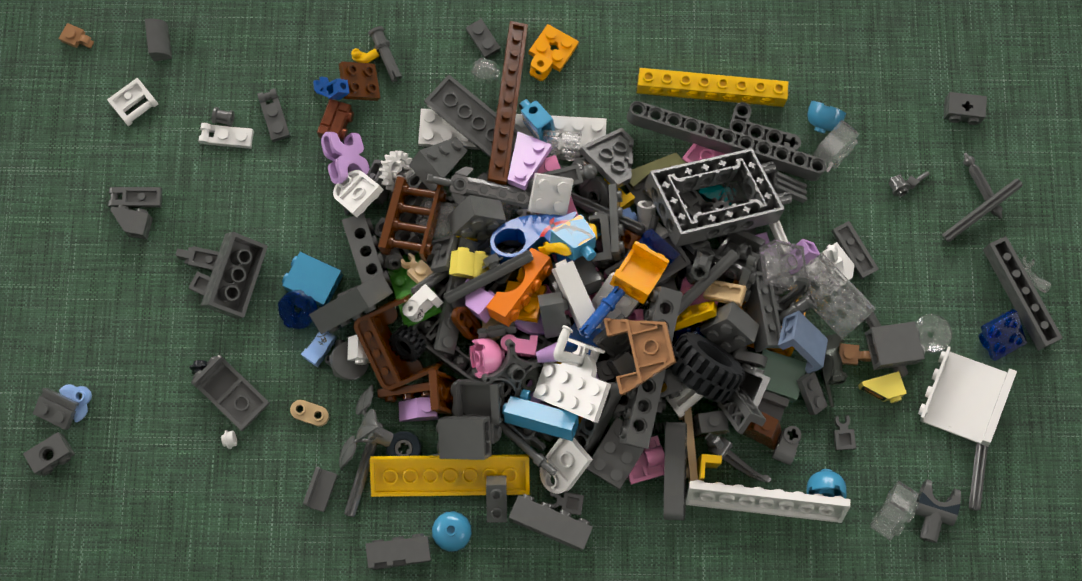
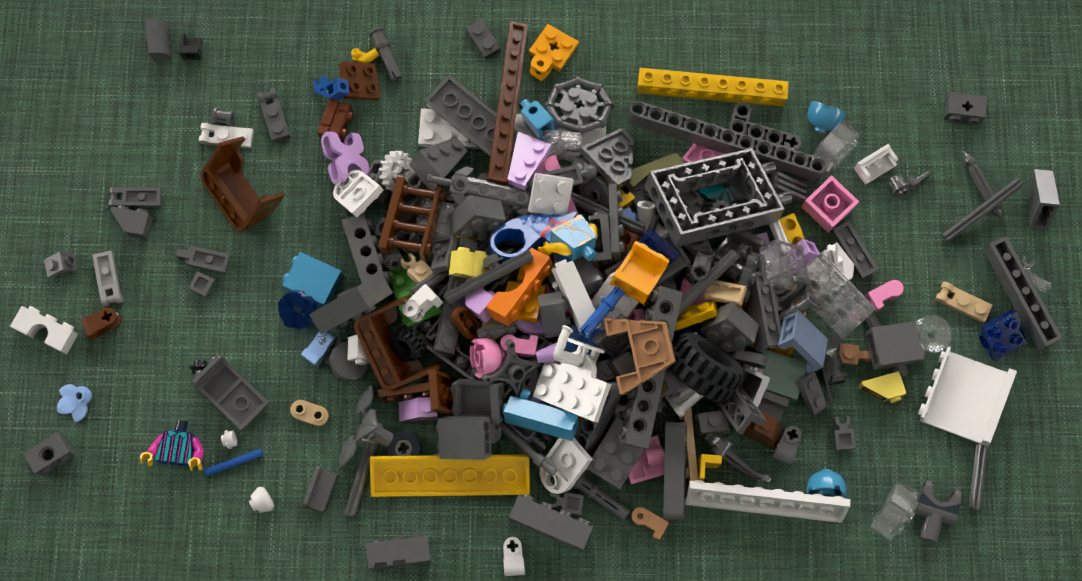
(30, 321): none -> white arch
(55, 408): dark grey plate -> none
(59, 264): none -> dark grey bracket
(74, 36): medium nougat plate -> none
(98, 323): none -> reddish brown piece
(107, 278): none -> light grey plate
(128, 97): white plate -> none
(175, 448): none -> torso
(190, 47): none -> pearl dark grey panel
(232, 190): none -> reddish brown windscreen
(233, 462): none -> blue bar
(234, 275): dark grey brick -> none
(261, 500): none -> white cone
(451, 531): dark azure cylinder -> none
(485, 70): clear head -> none
(496, 498): dark grey brick -> none
(513, 560): none -> white piece
(579, 96): none -> dark grey plate
(622, 512): none -> dark grey pin
(649, 520): none -> medium nougat leg
(791, 228): none -> yellow leg
(830, 204): none -> bright pink brick
(876, 164): none -> white hinge
(889, 290): none -> bright pink leg
(964, 302): none -> tan plate
(1042, 199): none -> dark grey slope

